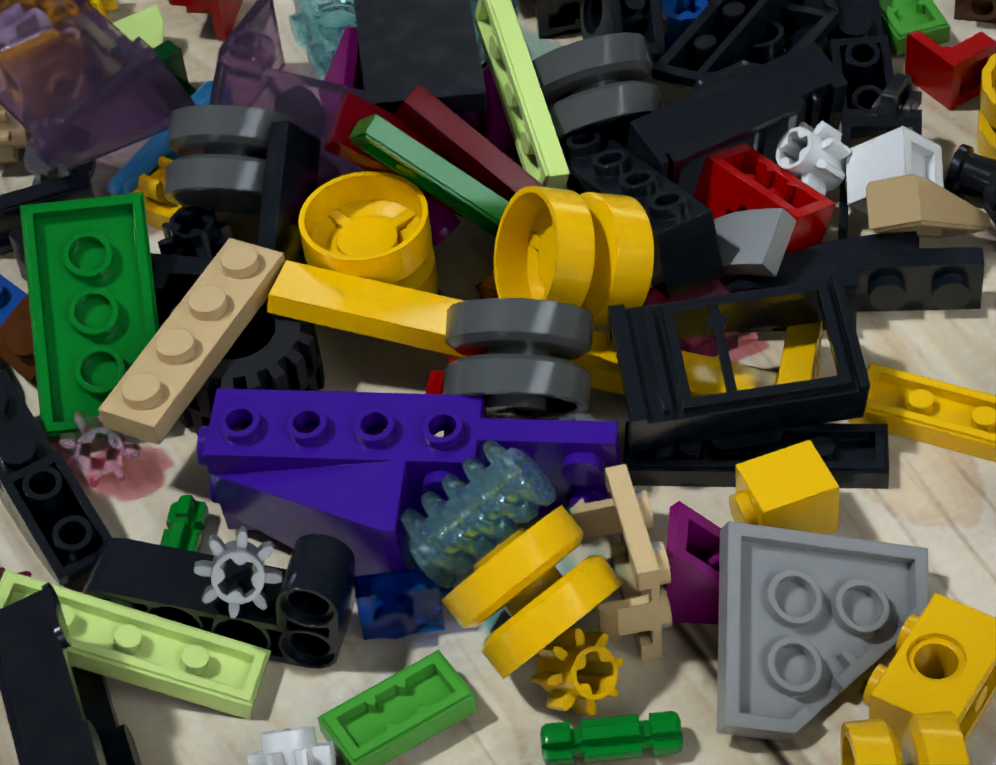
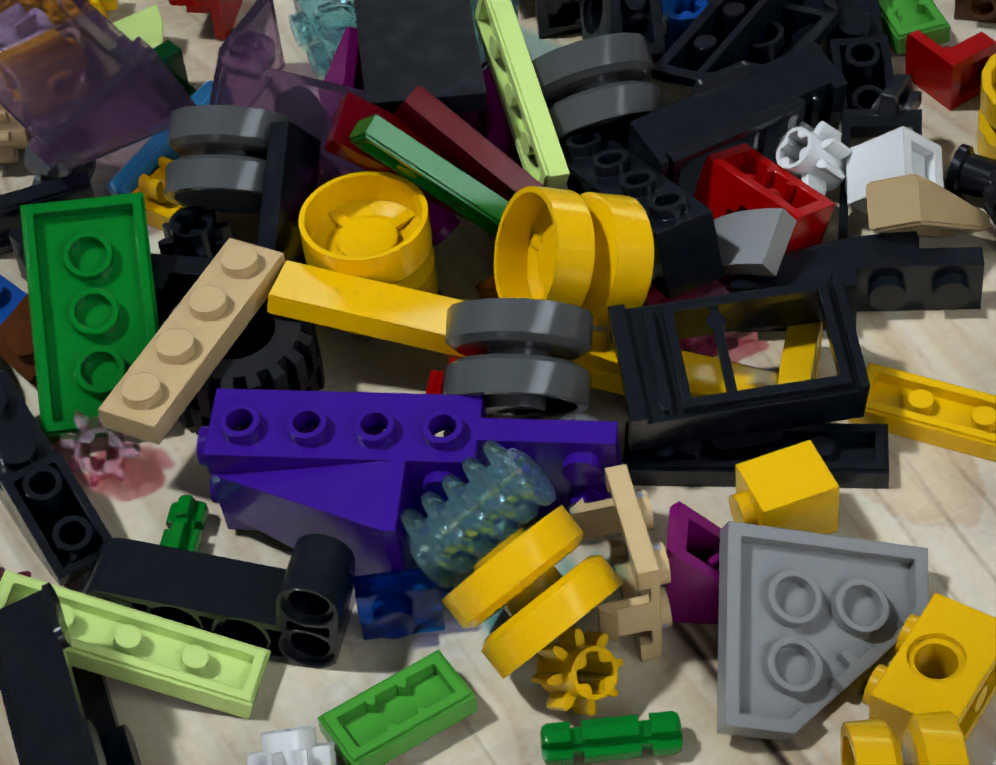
(236, 591): light grey gear -> none

